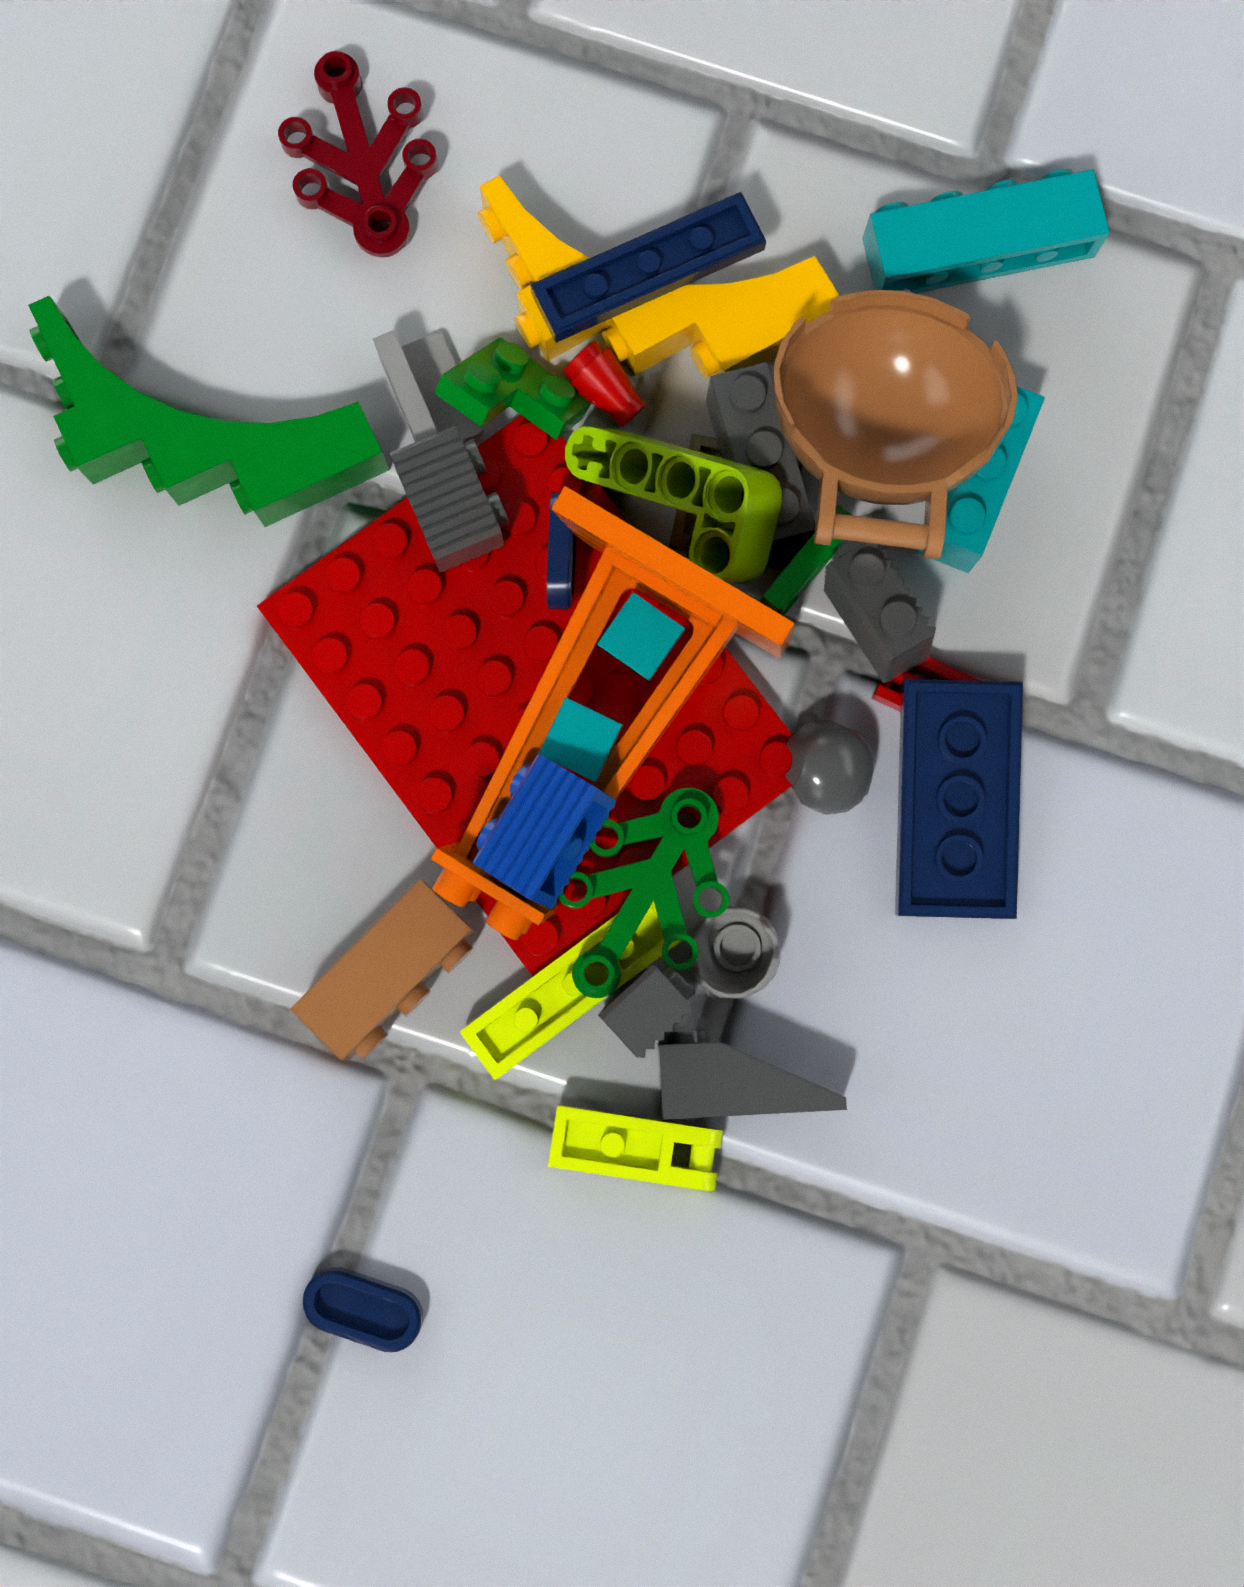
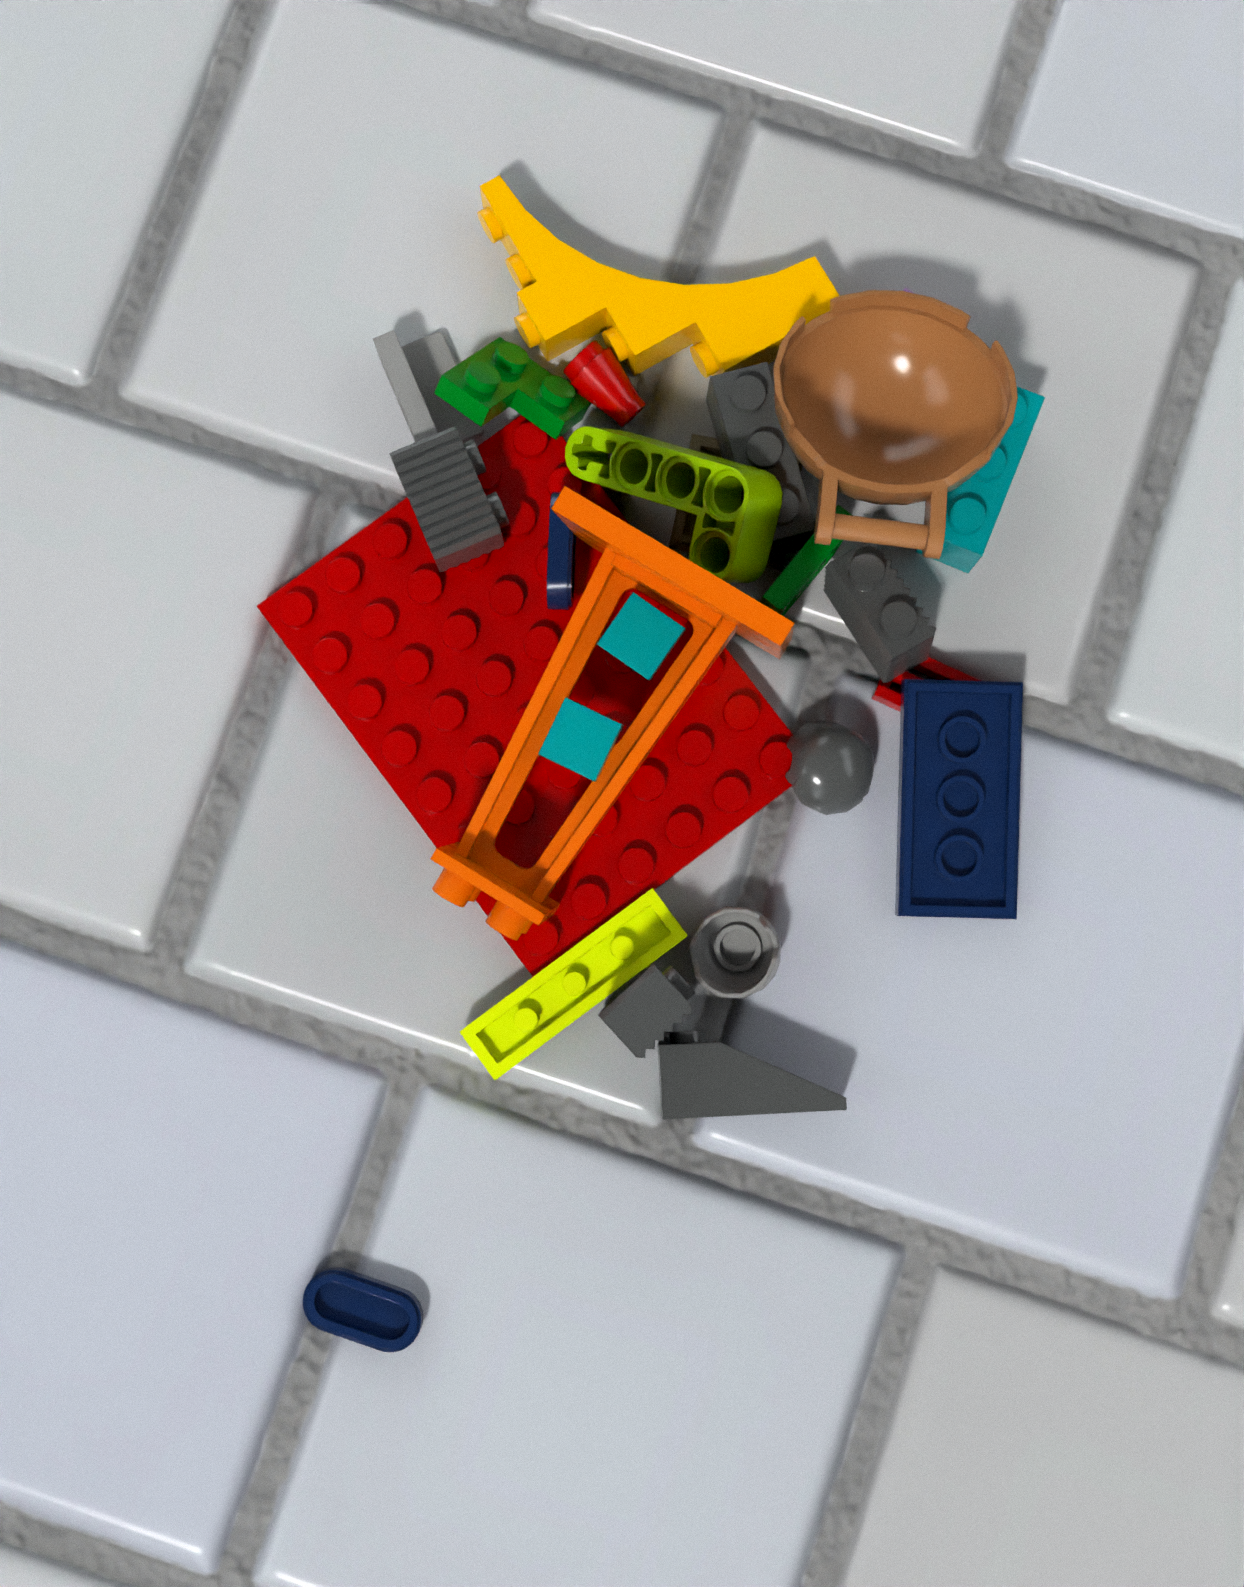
(268, 465): green arch -> none
(362, 163): dark red plant -> none
(385, 973): medium nougat brick -> none
(542, 831): blue brick -> none
(633, 1147): neon yellow plate -> none
(648, 267): dark blue tile -> none
(651, 882): green plant -> none
(986, 232): teal brick -> none

